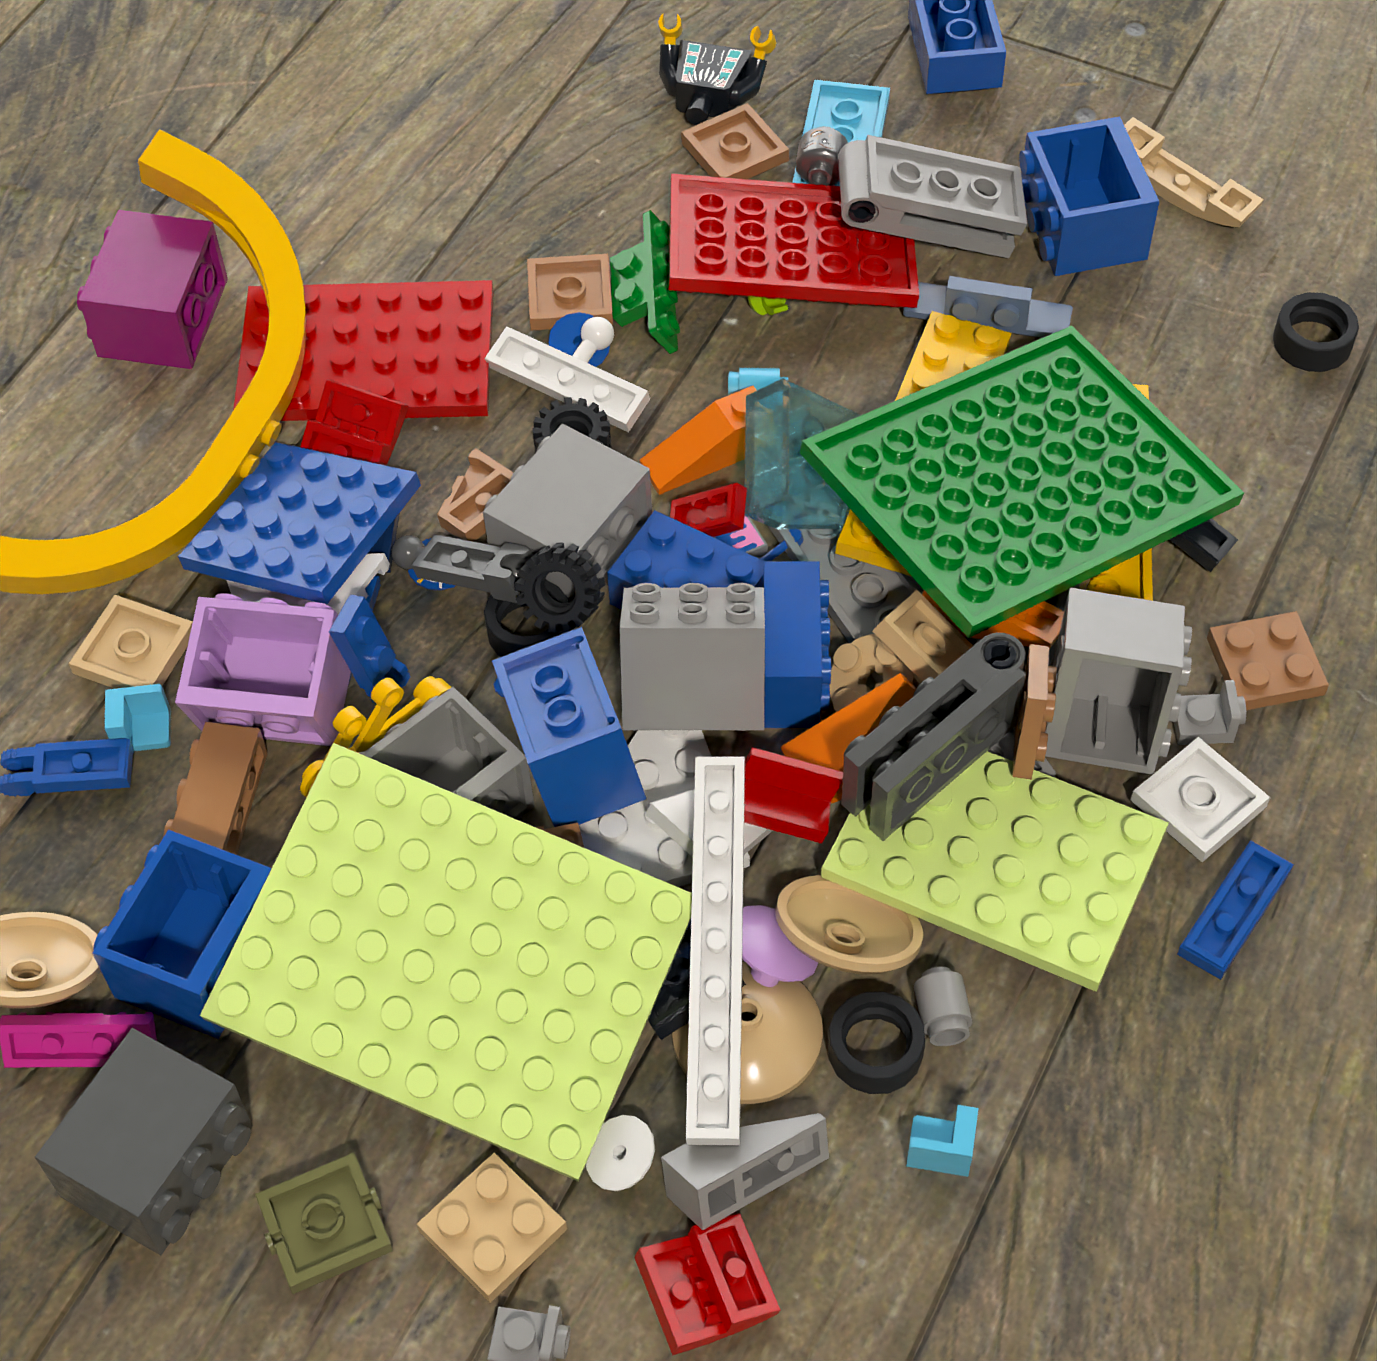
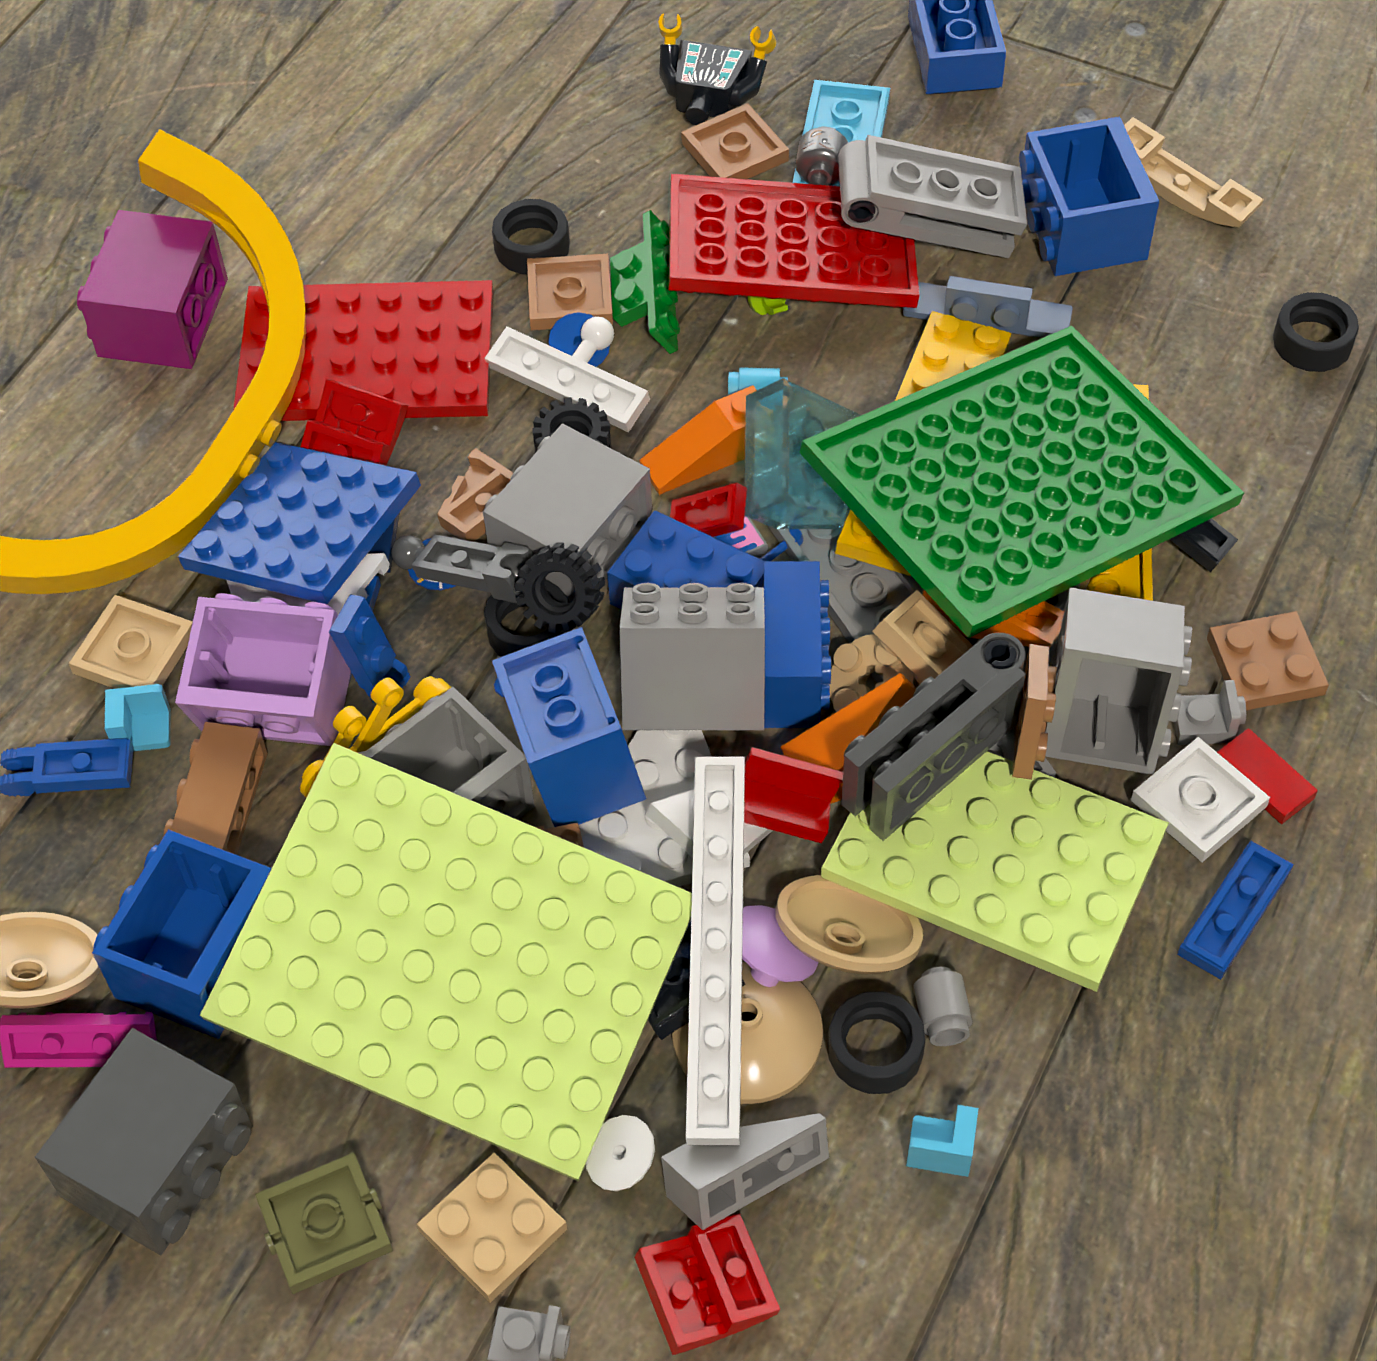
(524, 215): none -> black tyre
(1271, 773): none -> red tile

